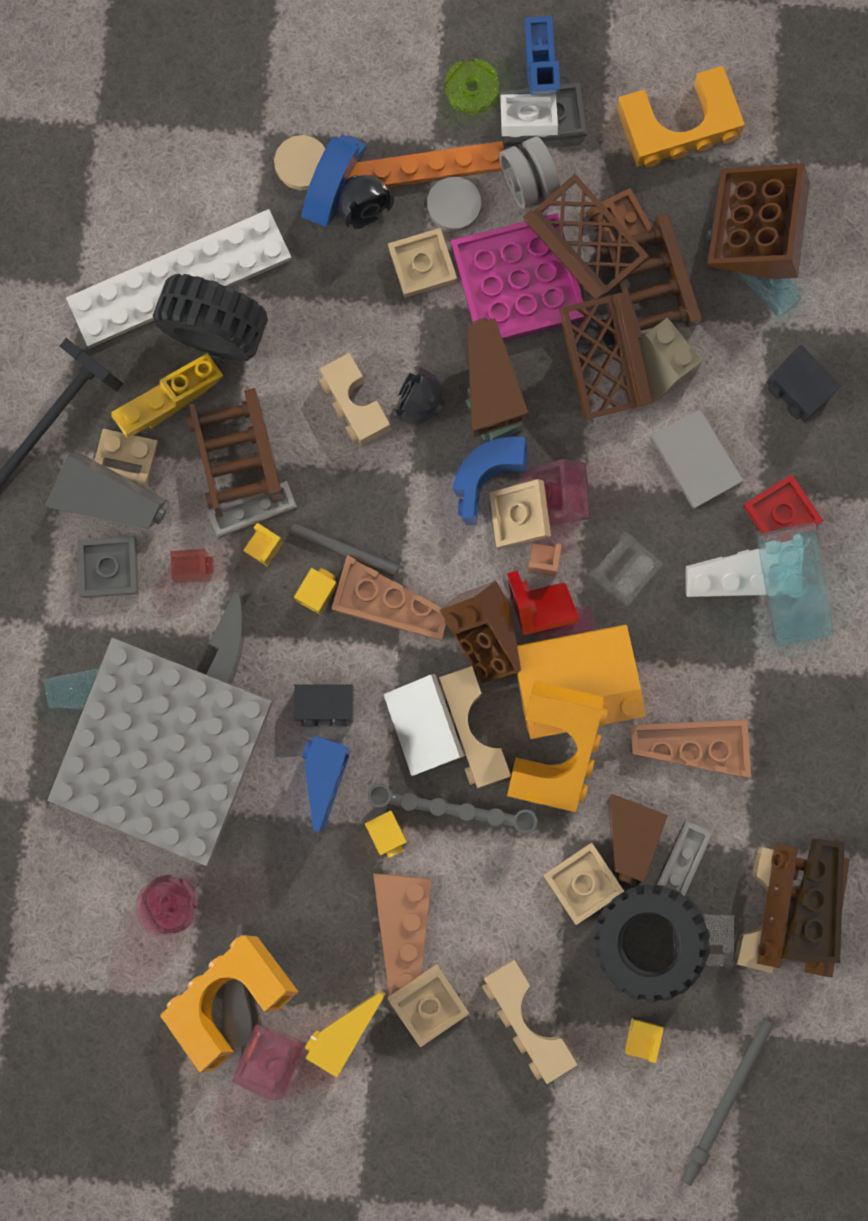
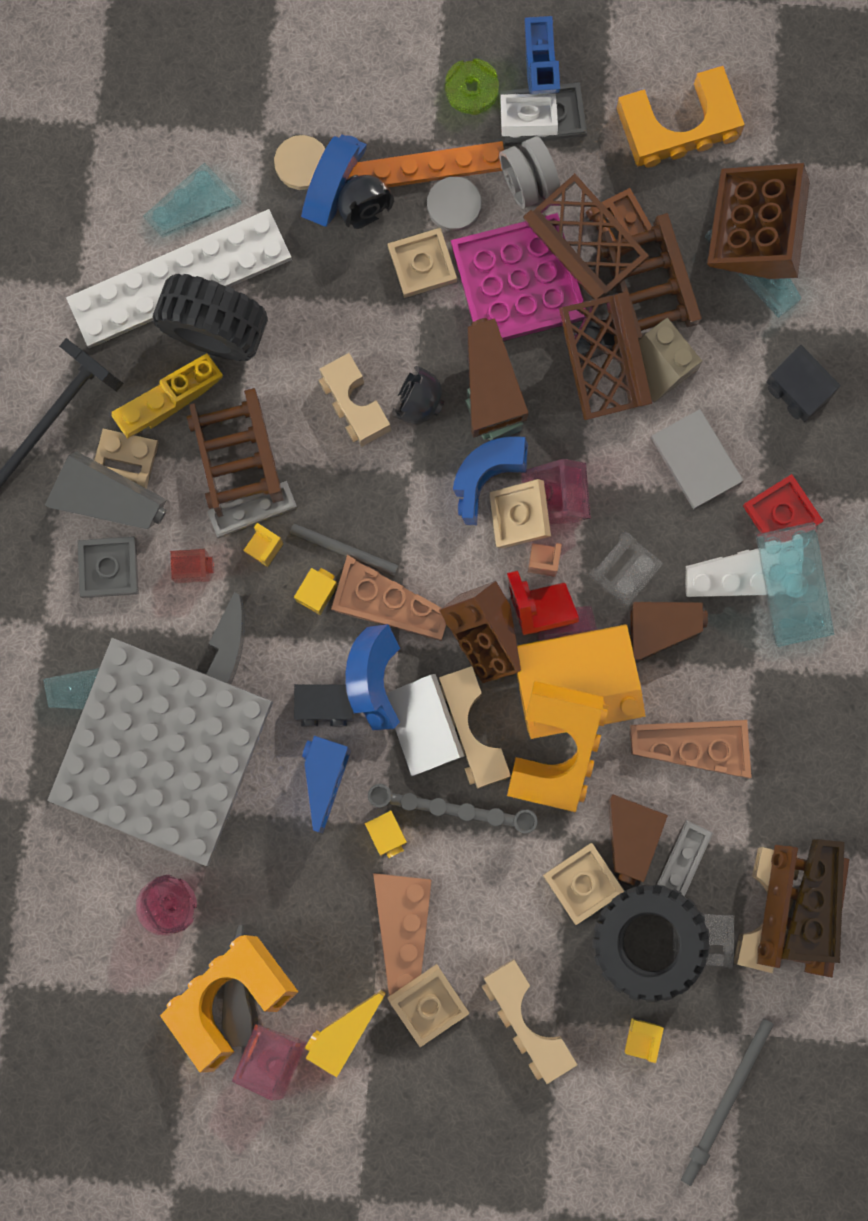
(192, 200): none -> clear light blue wing
(366, 676): none -> blue arch
(664, 625): none -> reddish brown slope

